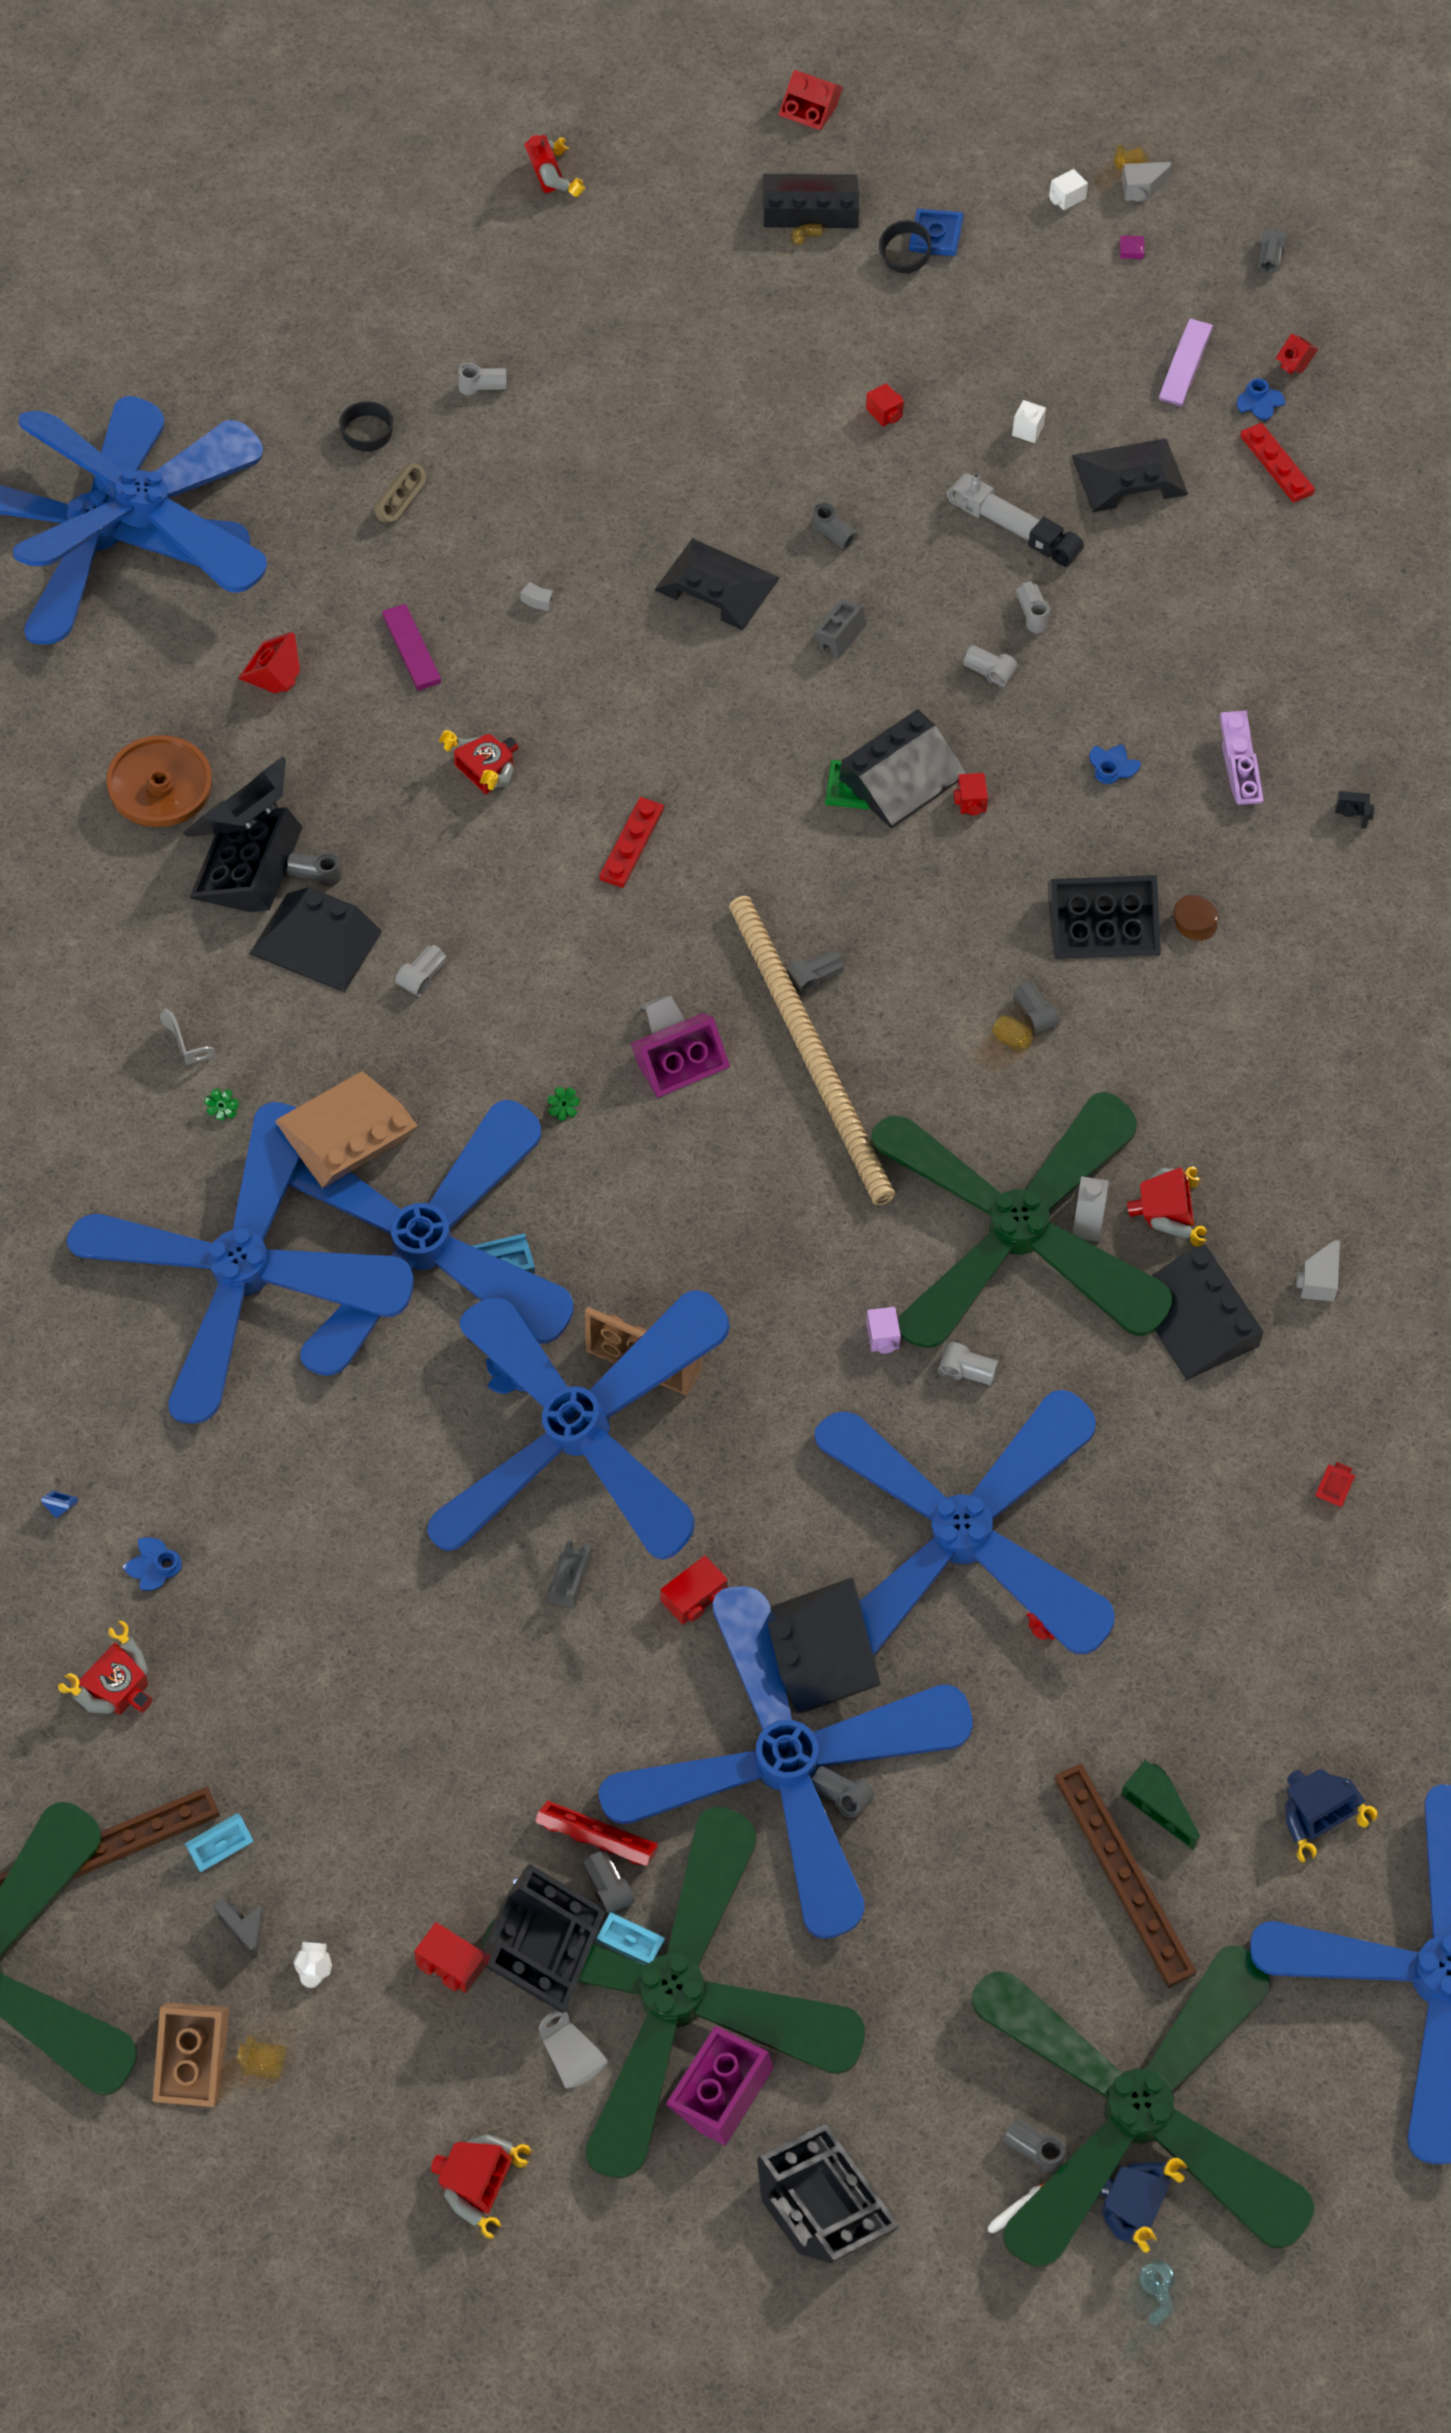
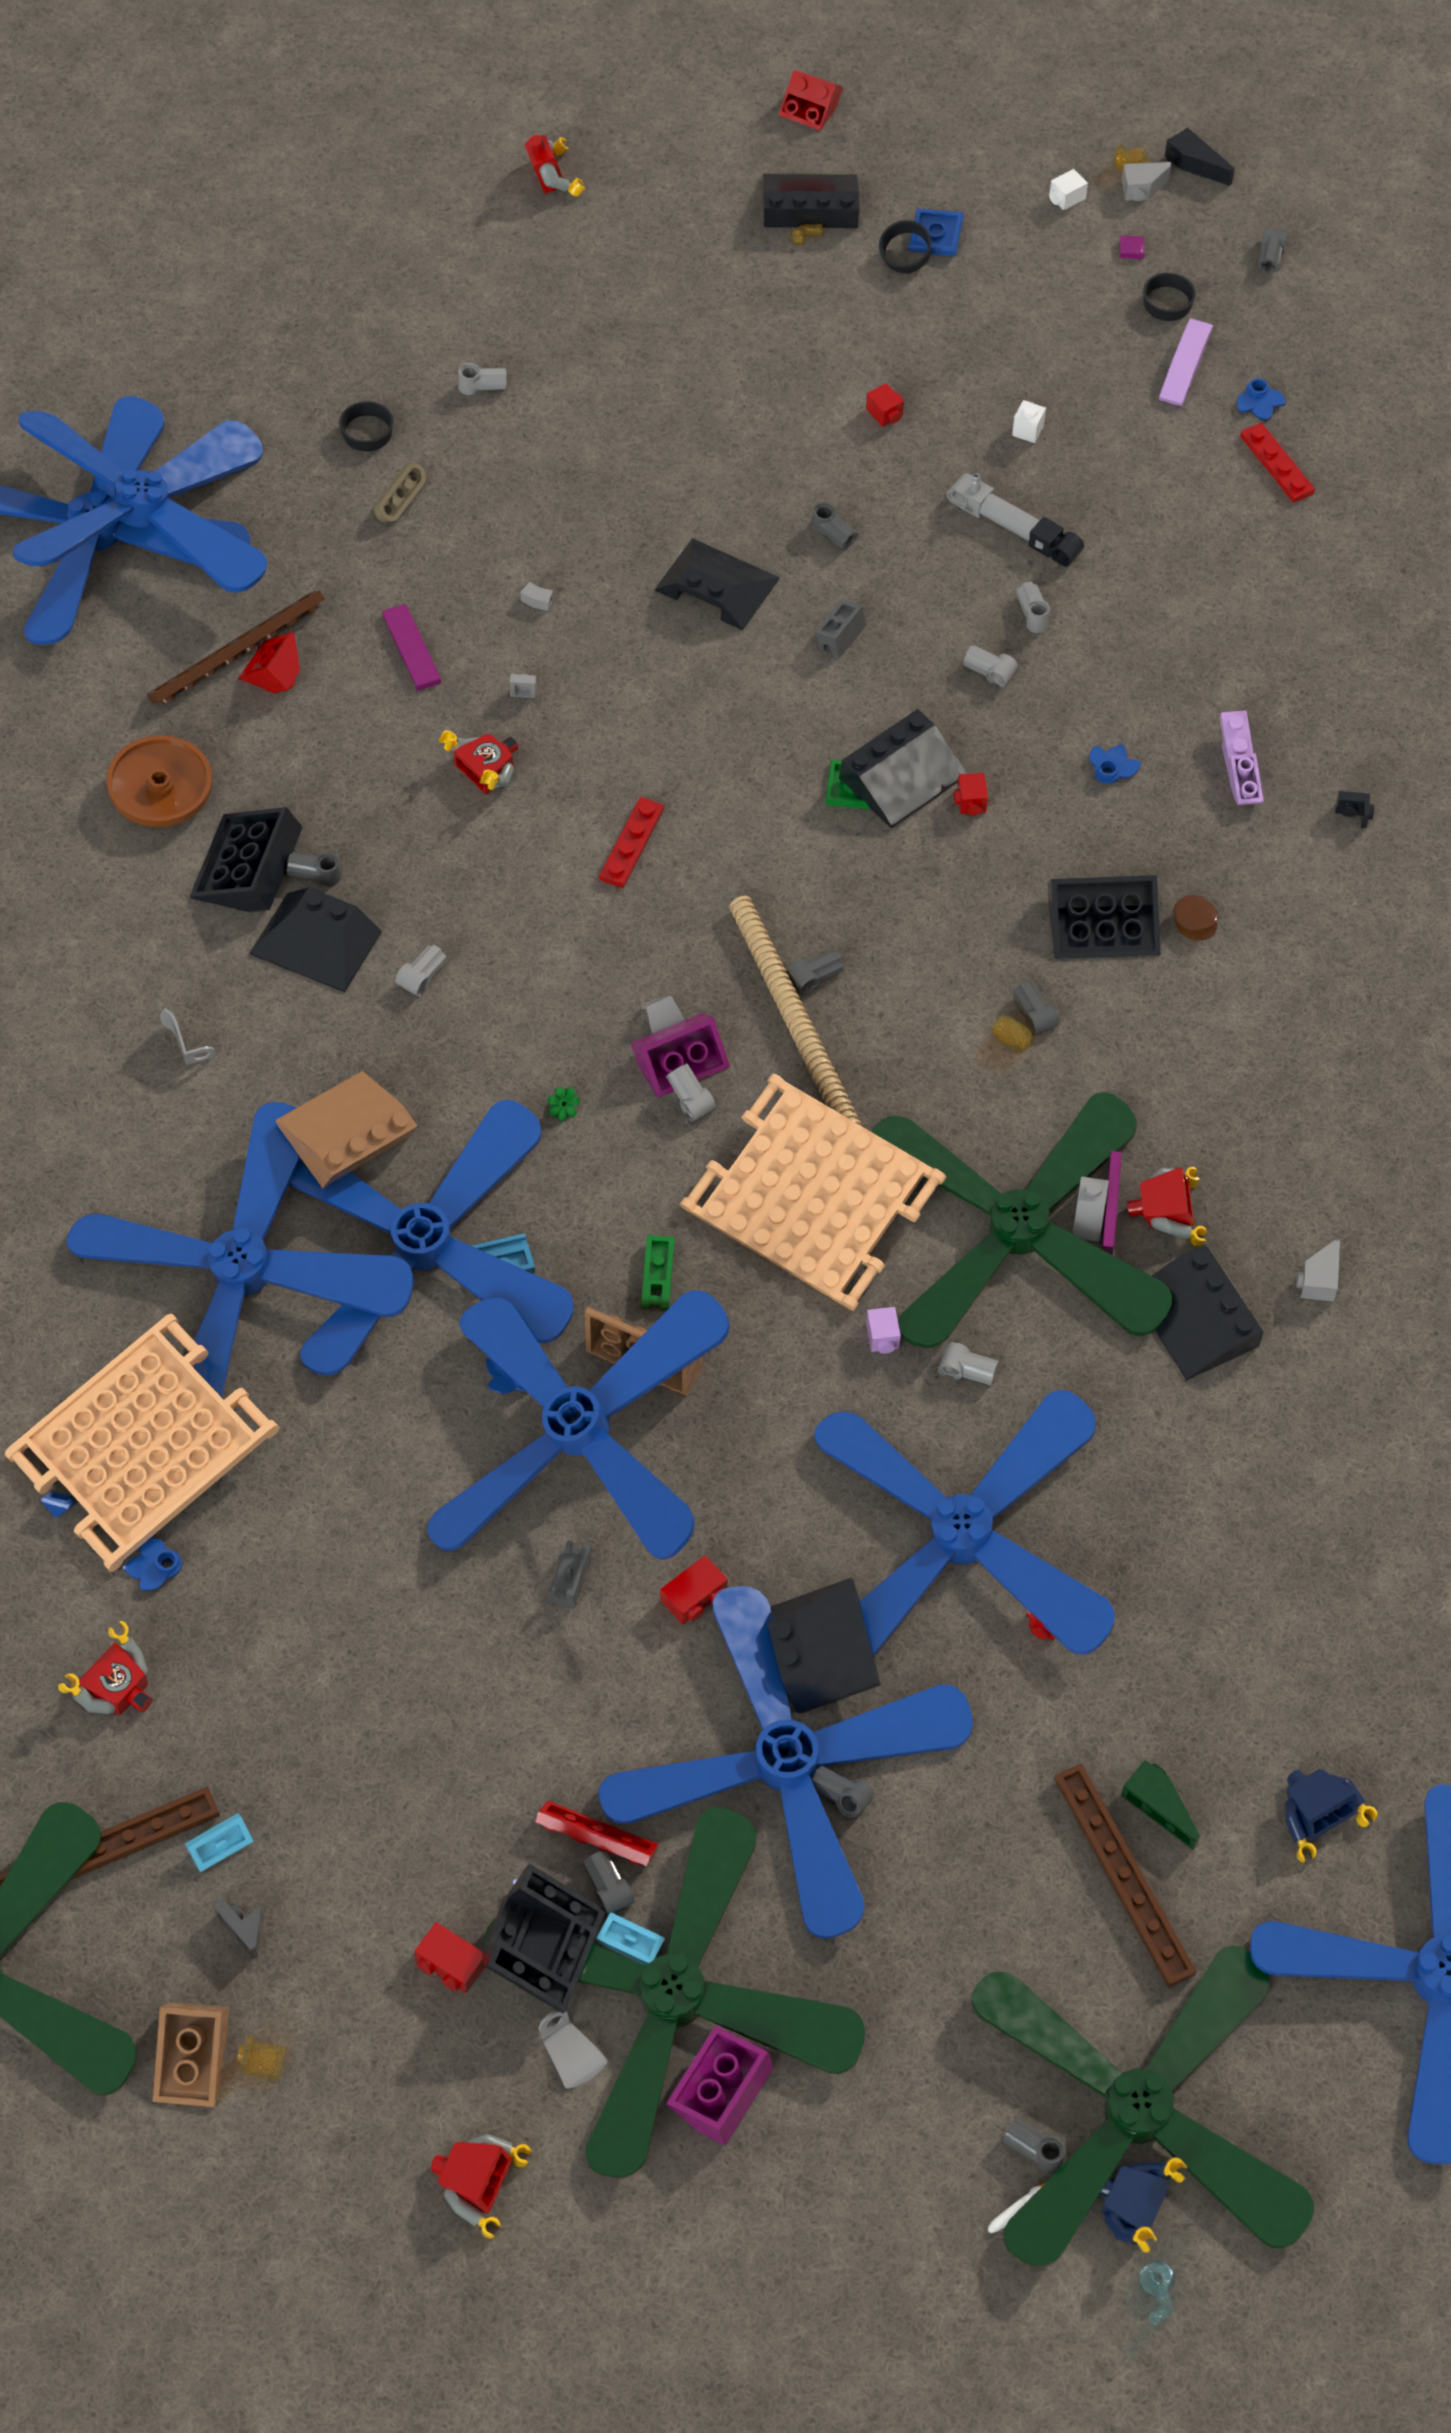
(141, 1441): none -> light nougat plate
(221, 1104): green plant -> none
(227, 653): none -> reddish brown plate
(244, 806): black slope -> none
(312, 1964): white rock -> none
(523, 686): none -> light grey plate
(658, 1271): none -> green plate
(694, 1099): none -> light grey piece
(813, 1192): none -> light nougat plate
(821, 2197): black slope -> none
(1111, 1205): none -> magenta tile
(1128, 471): black slope -> none
(1168, 280): none -> black tyre
(1197, 157): none -> black slope
(1296, 354): red brick -> none
(1335, 1484): red bracket -> none

